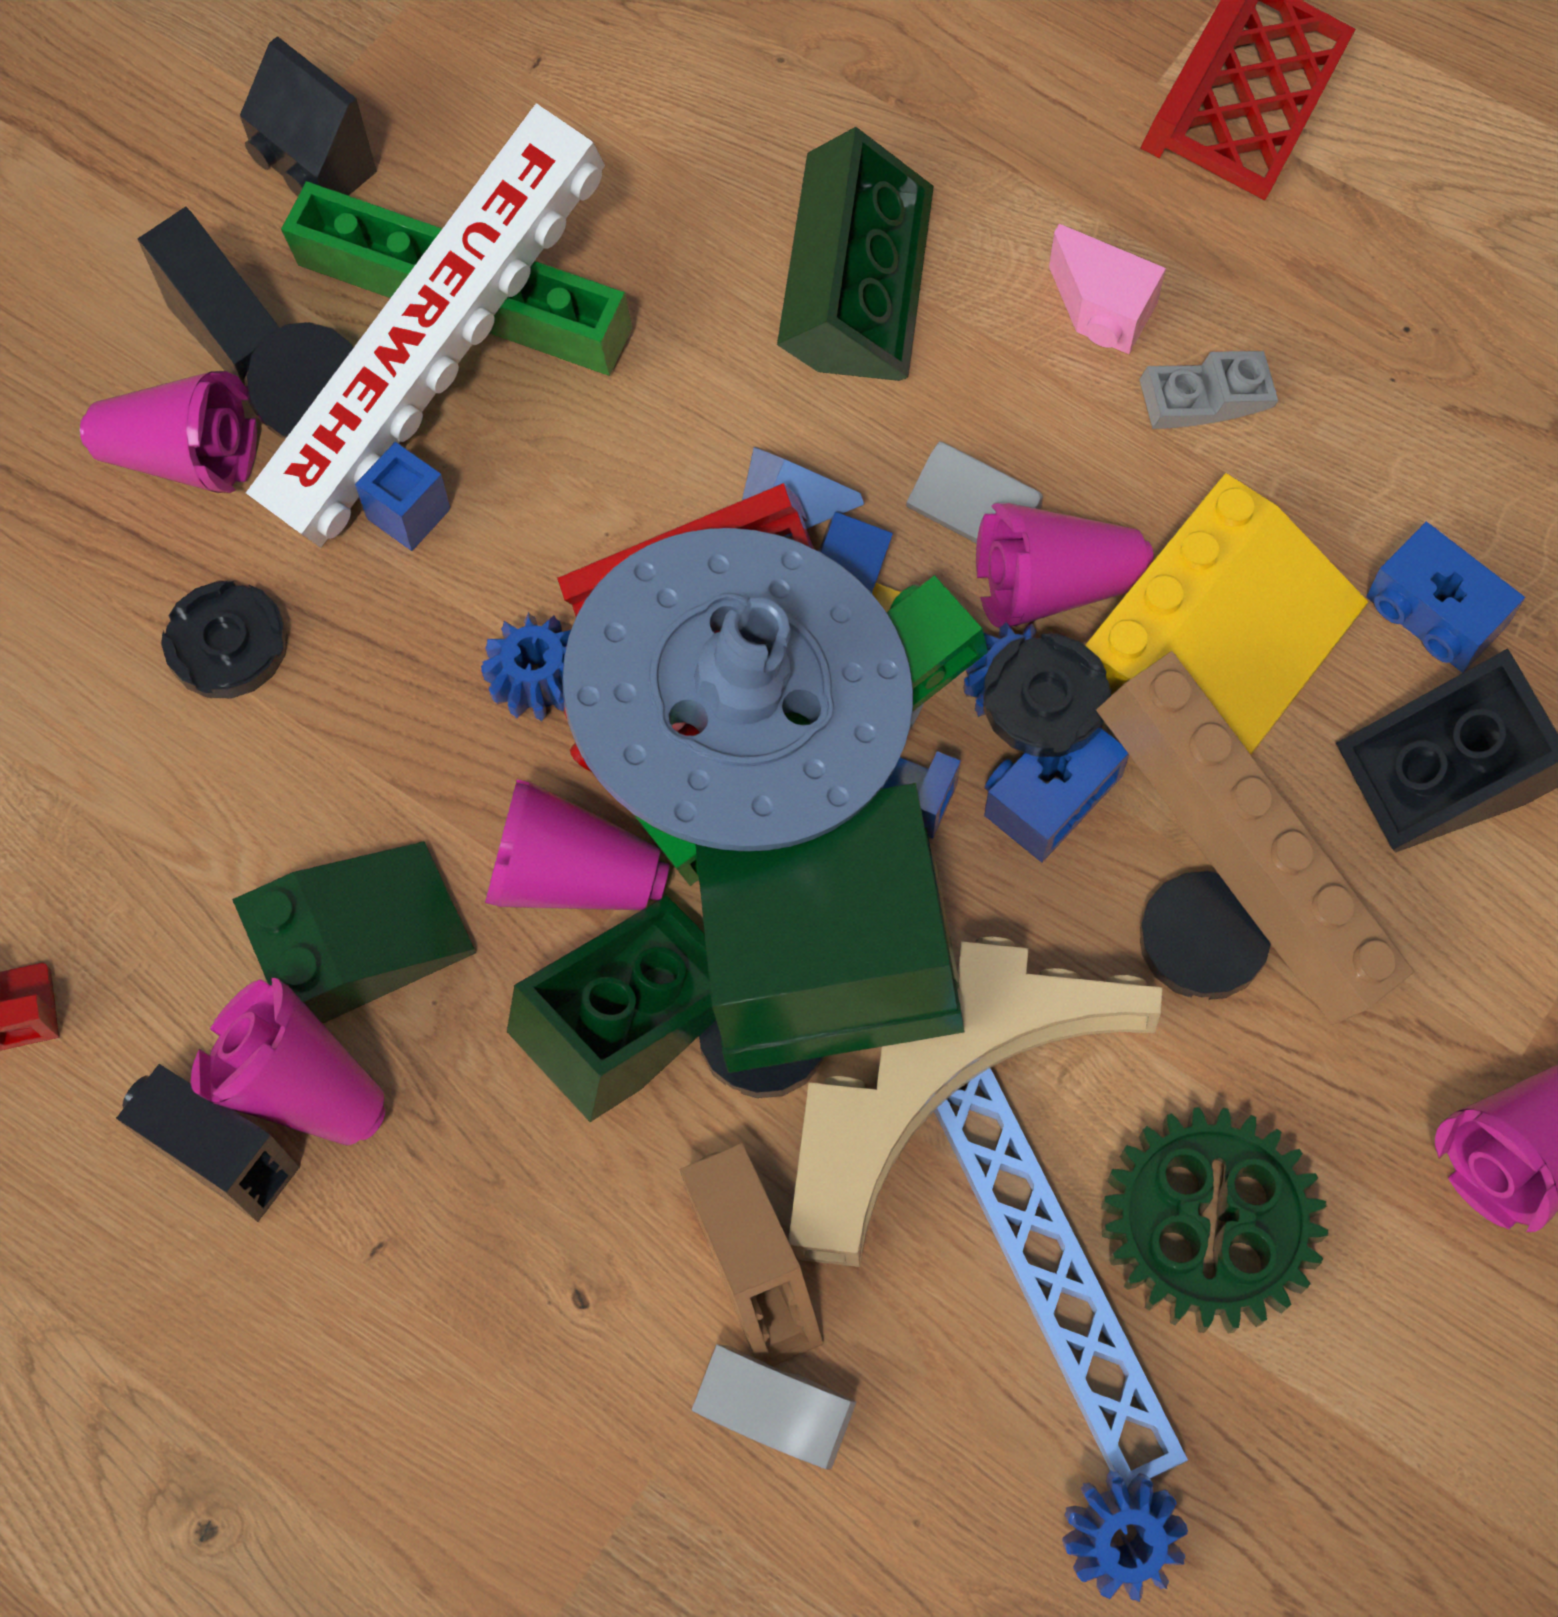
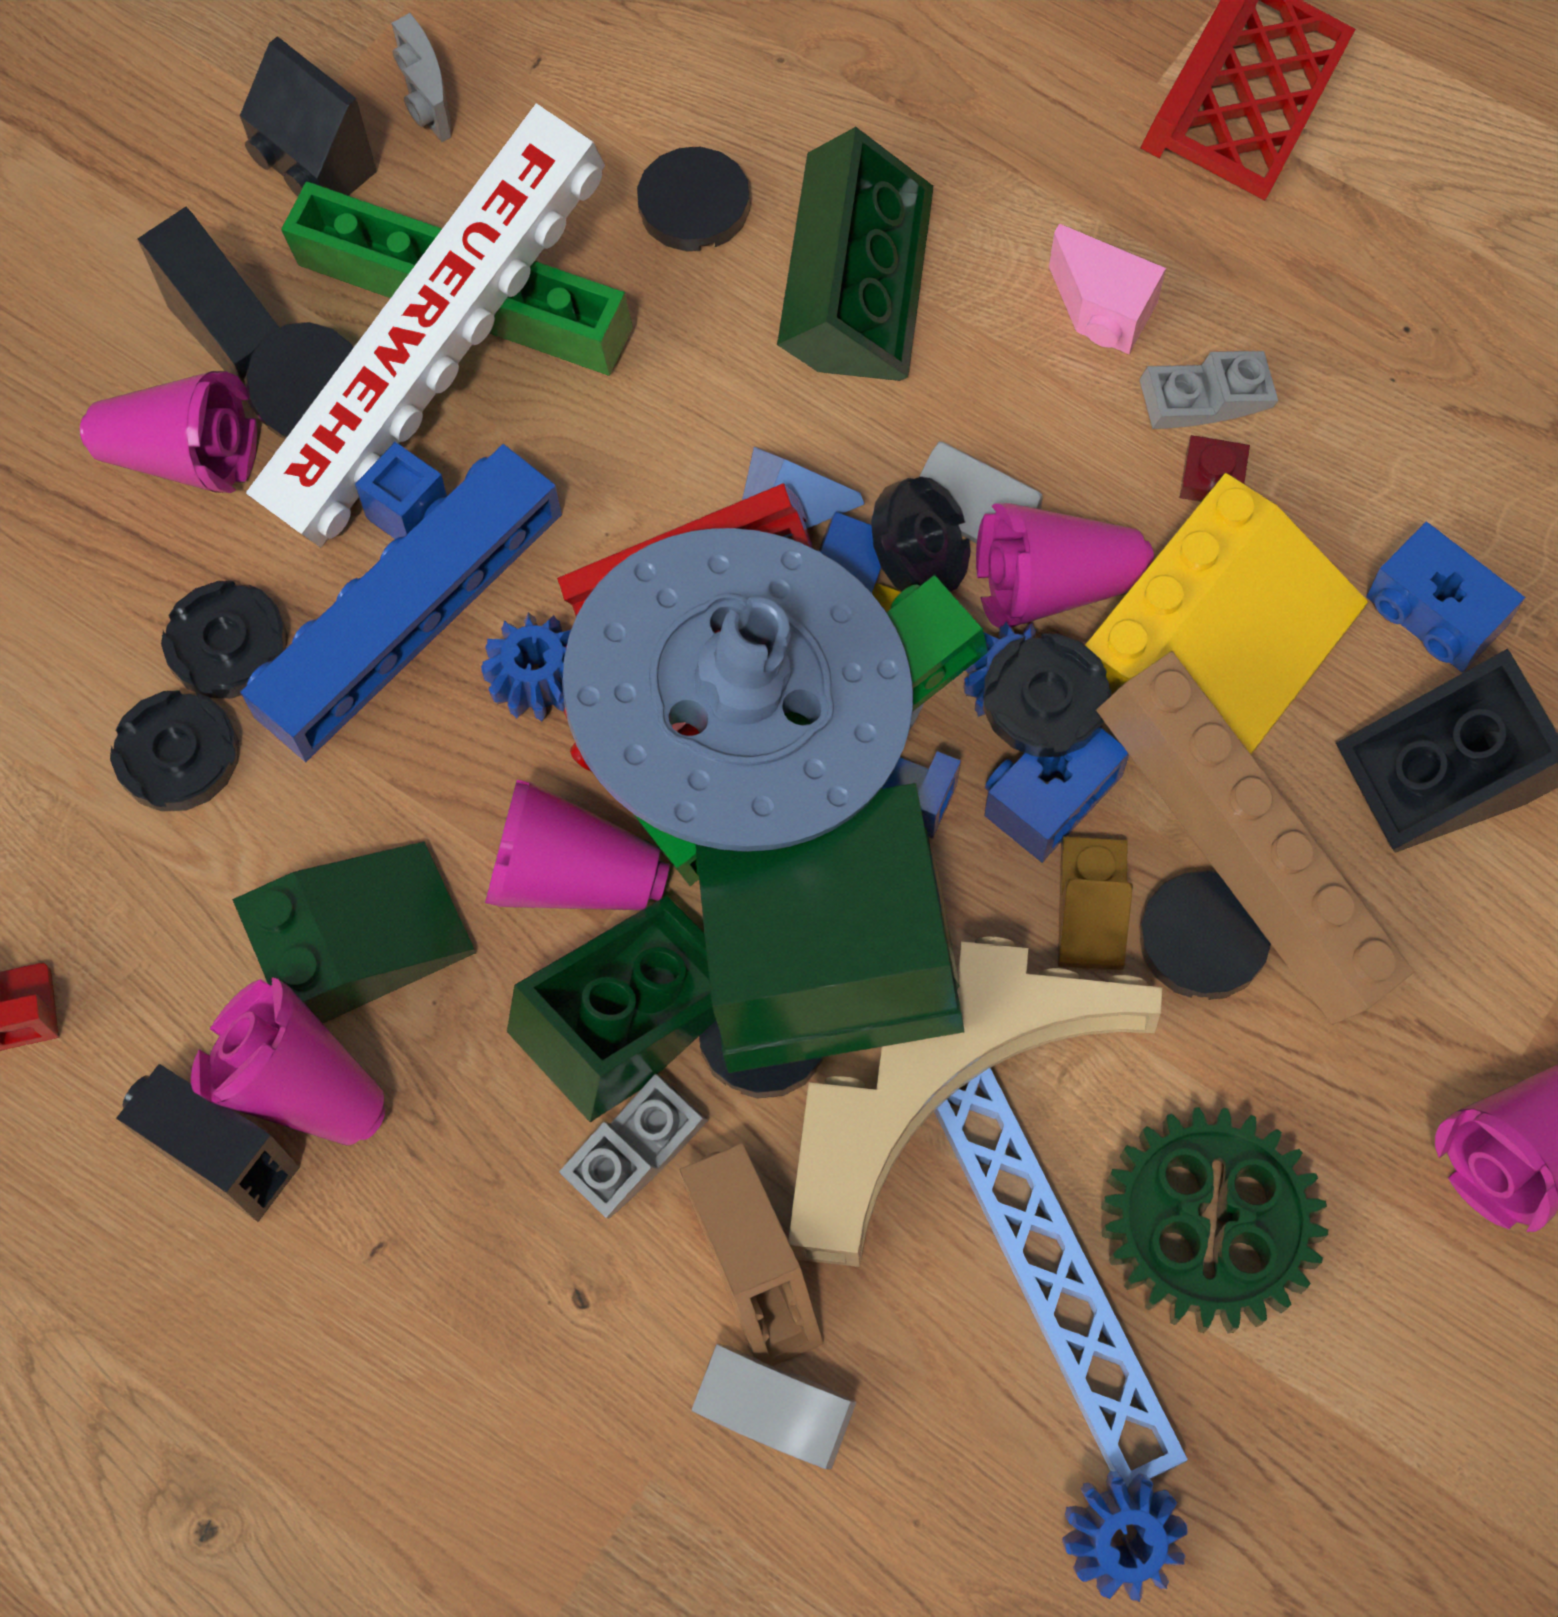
(174, 751): none -> black tile
(402, 602): none -> blue brick
(423, 77): none -> light grey slope
(634, 1147): none -> light grey slope
(693, 198): none -> black tile
(919, 534): none -> black tile
(1093, 903): none -> pearl gold slope
(1207, 463): none -> dark red plate

